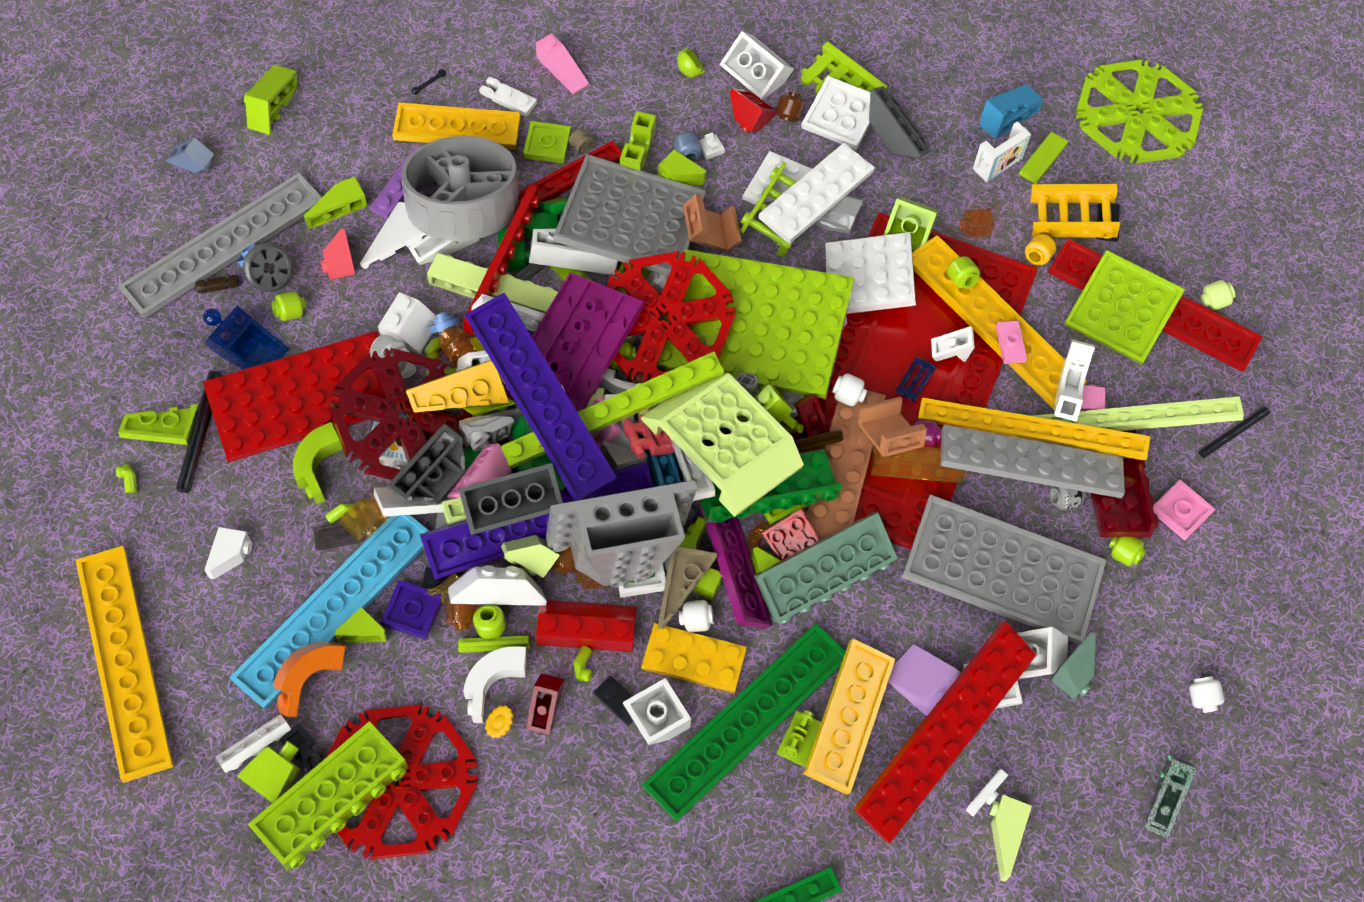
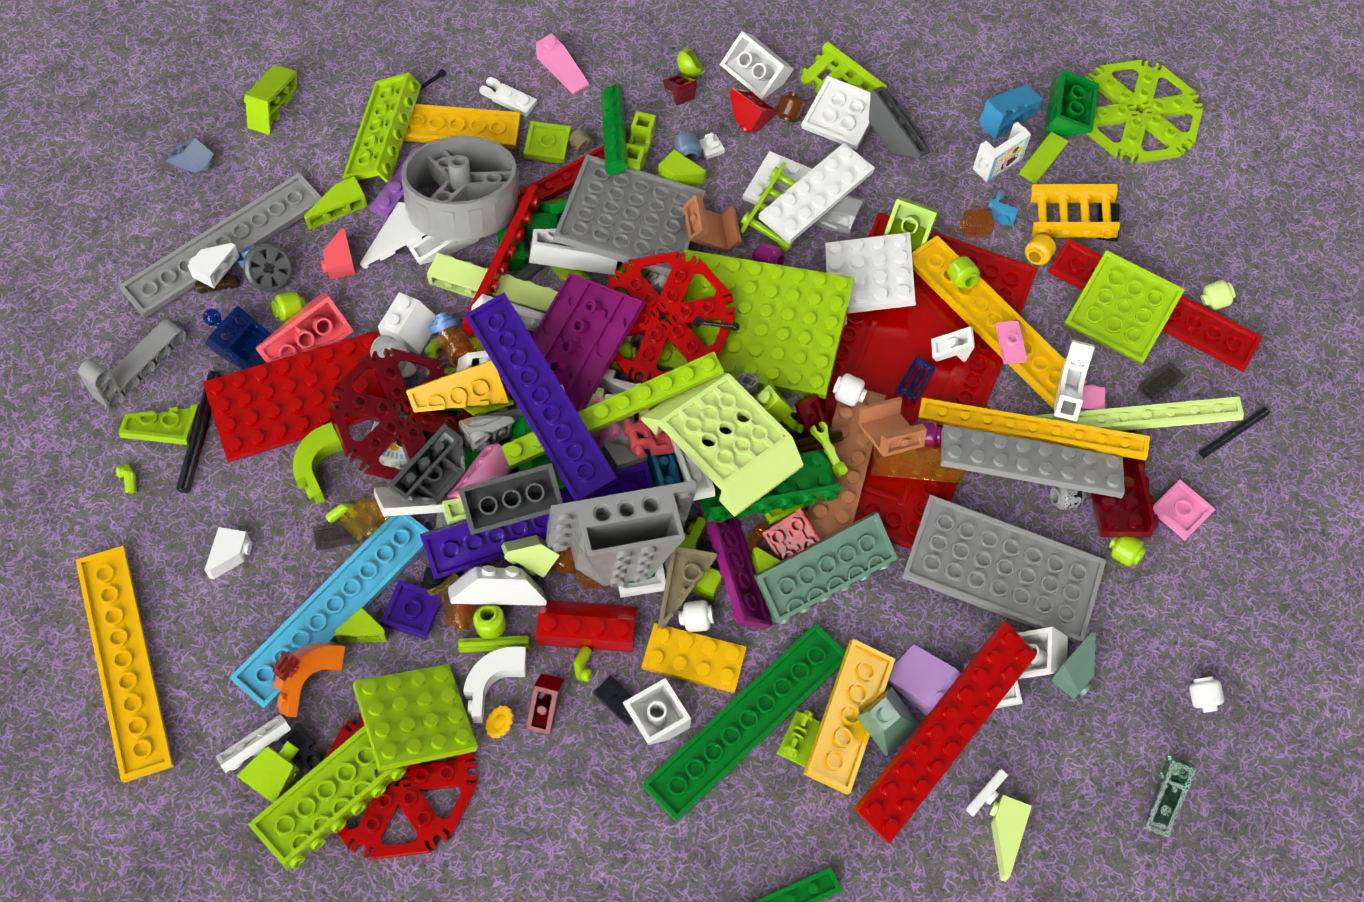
(115, 385): none -> light grey beam
(213, 263): none -> white slope
(286, 665): none -> clear red plate
(311, 327): none -> coral wedge
(383, 128): none -> lime bracket
(414, 717): none -> lime plate
(614, 130): none -> green plate
(682, 88): none -> dark red slope
(698, 322): none -> black hinge
(769, 254): none -> magenta head
(838, 467): none -> lime piece
(888, 721): none -> sand green slope
(1001, 212): none -> dark azure bracket
(1071, 105): none -> green slope
(1161, 382): none -> clear smoke tile

